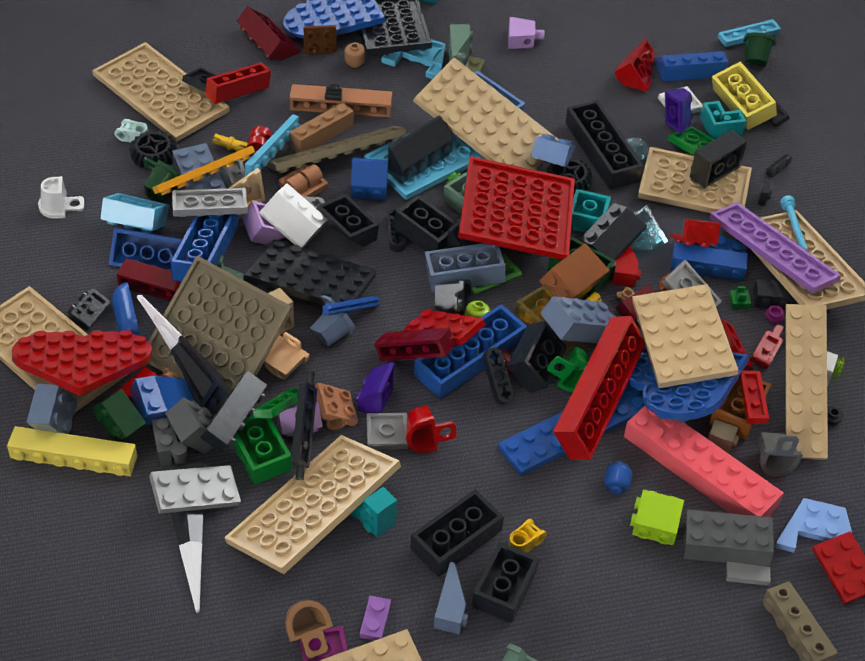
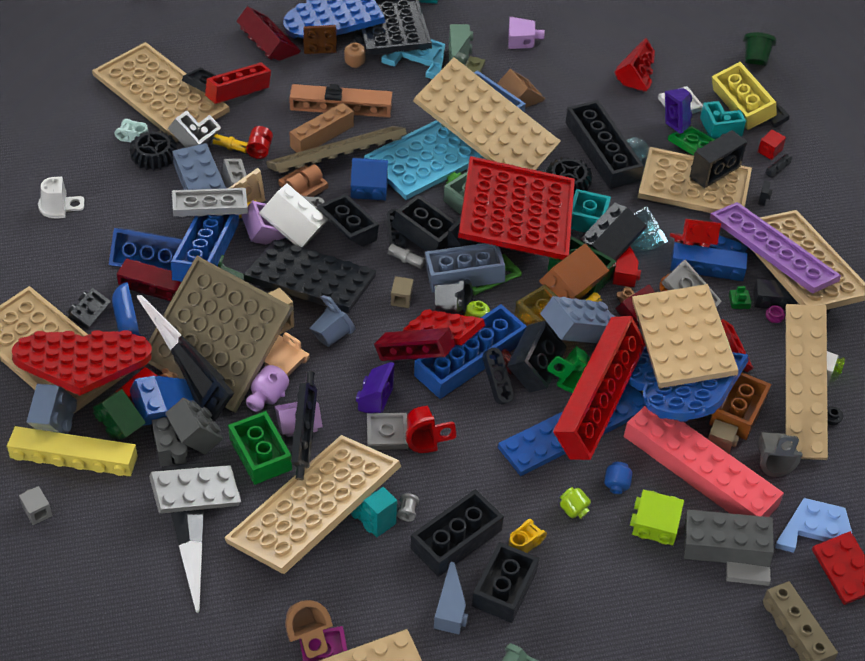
(35, 505): none -> light grey brick
(134, 212): medium azure brick -> none
(160, 174): dark green container -> none
(191, 132): none -> light grey brick
(197, 174): light orange plate -> none
(233, 412): brick -> none
(267, 387): none -> lavender piece
(272, 145): medium azure plate -> none
(277, 405): green tile -> none
(336, 406): nougat plate -> none
(350, 305): blue axle -> none
(375, 618): medium lavender plate -> none
(402, 292): none -> dark tan brick
(406, 256): none -> light grey pin
(408, 505): none -> light grey bush
(419, 150): black slope -> none
(521, 88): none -> medium nougat slope
(553, 150): medium blue slope -> none
(575, 503): none -> lime head
(691, 65): blue slope -> none
(736, 36): medium azure plate -> none
(754, 397): red plate -> none
(767, 347): hinge -> none
(771, 144): none -> red brick
(788, 204): medium azure piece -> none

